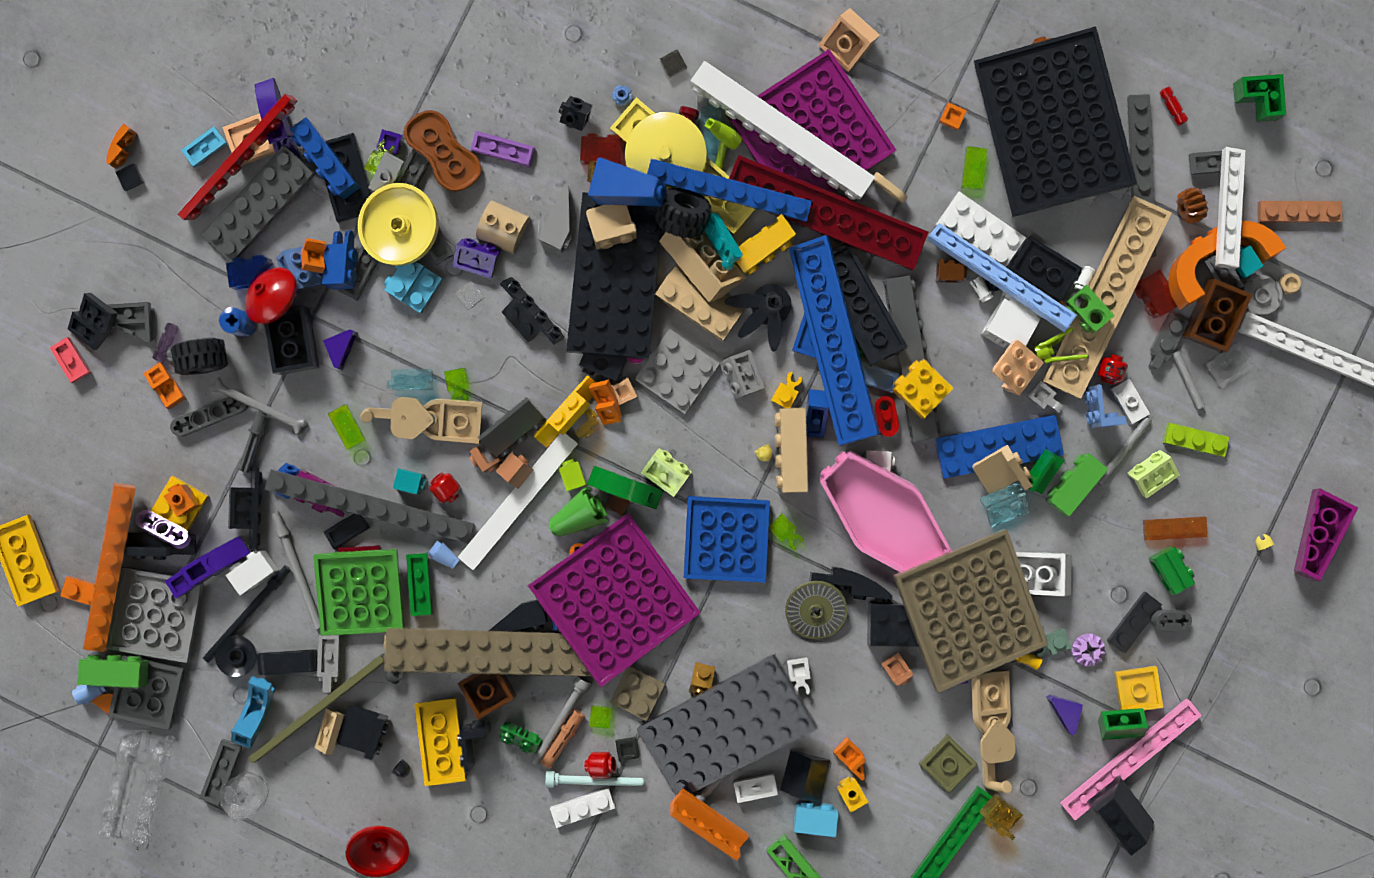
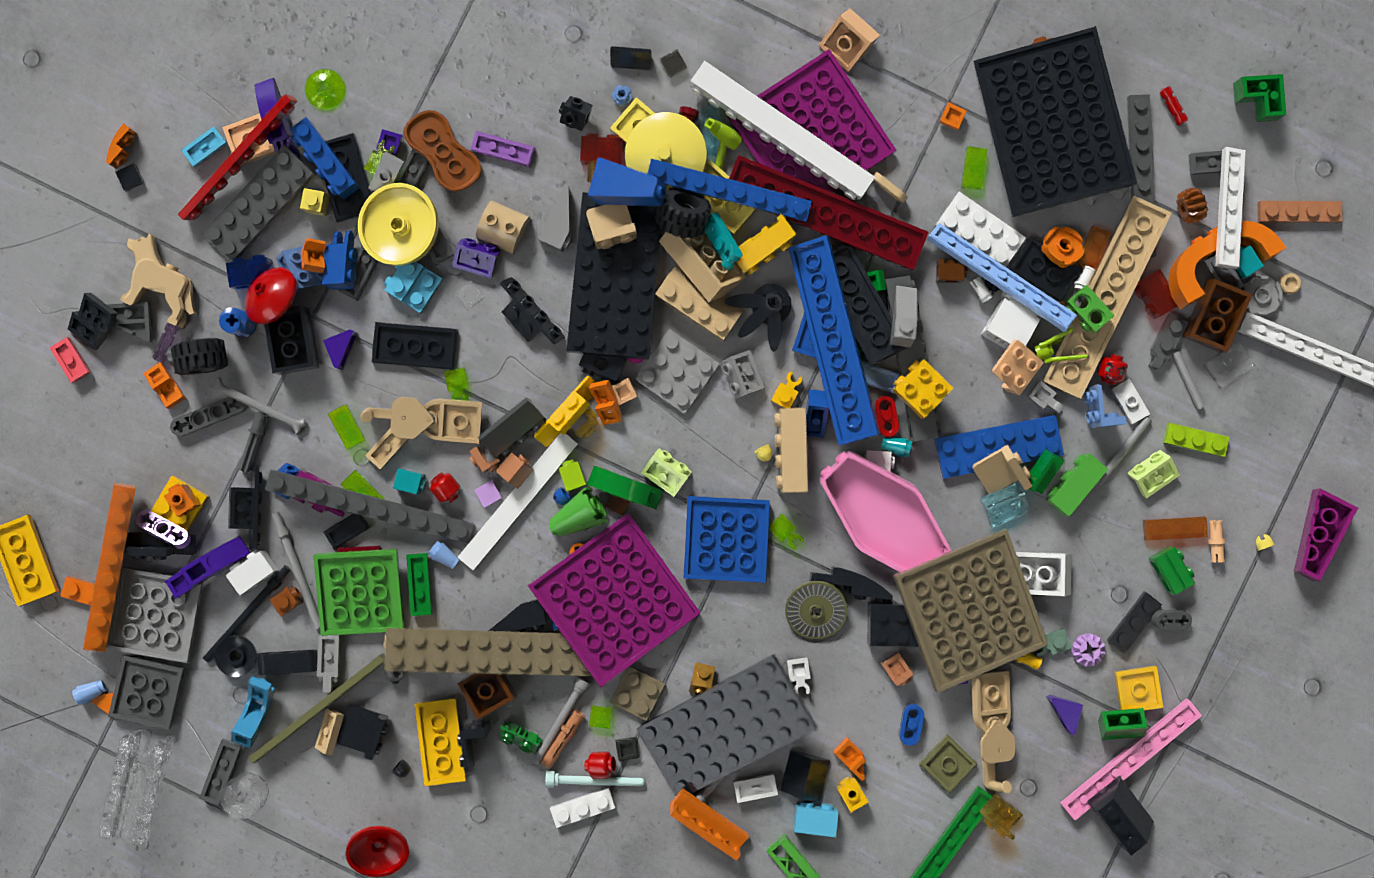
(113, 671): bright green brick -> none
(154, 276): none -> tan animal
(286, 600): none -> dark orange bracket
(314, 202): none -> light yellow brick
(327, 98): none -> clear neon green dish
(358, 483): none -> clear neon green plate
(385, 449): none -> tan plate
(411, 379): clear light blue bracket -> none
(414, 346): none -> black tile
(488, 493): none -> lavender tile
(561, 496): none -> blue hinge
(630, 58): none -> black slope
(877, 279): none -> green plate
(898, 446): none -> teal cone
(904, 316): none -> light grey slope
(911, 723): none -> blue plate
(1056, 253): none -> orange plate
(1094, 247): none -> clear orange plate
(1216, 541): none -> light nougat pin

